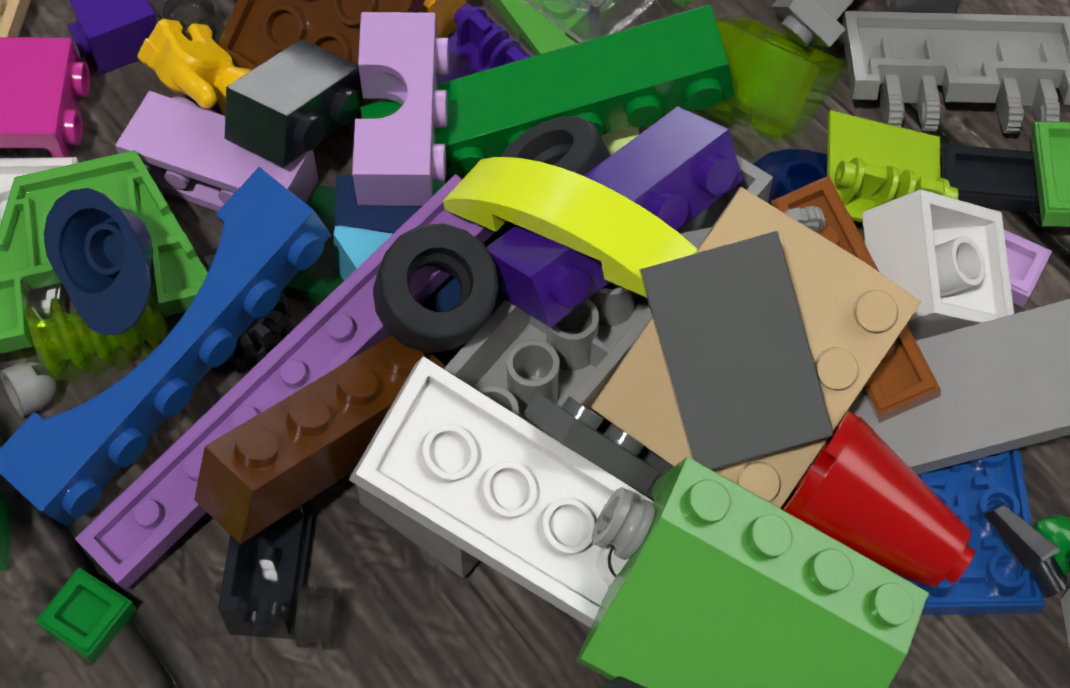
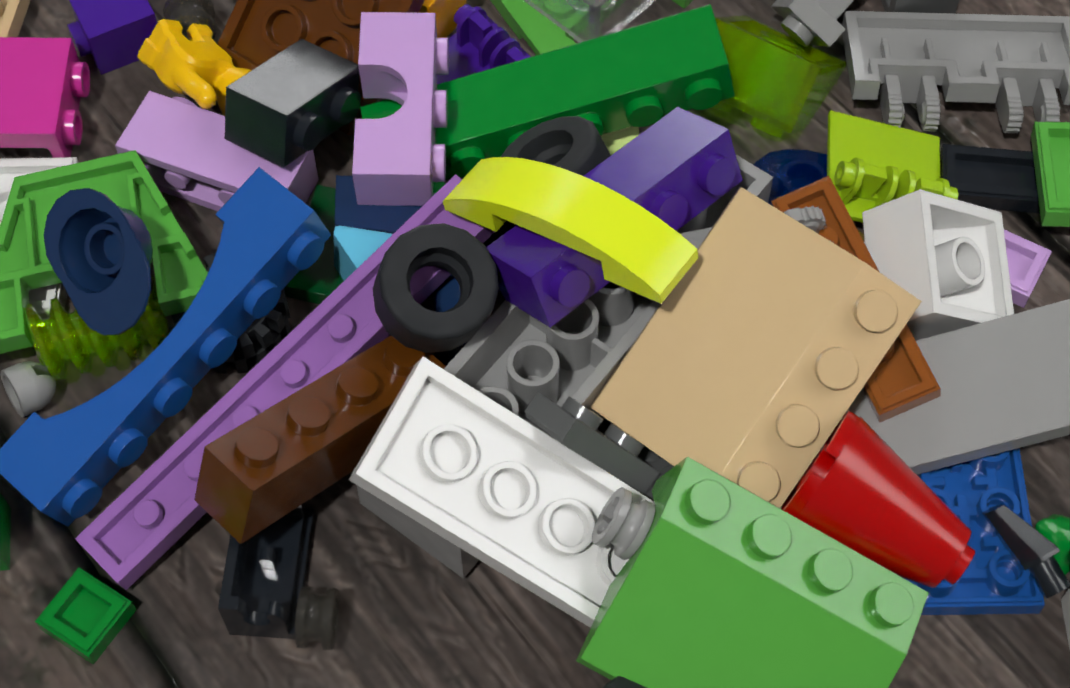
(736, 351): dark grey tile -> none

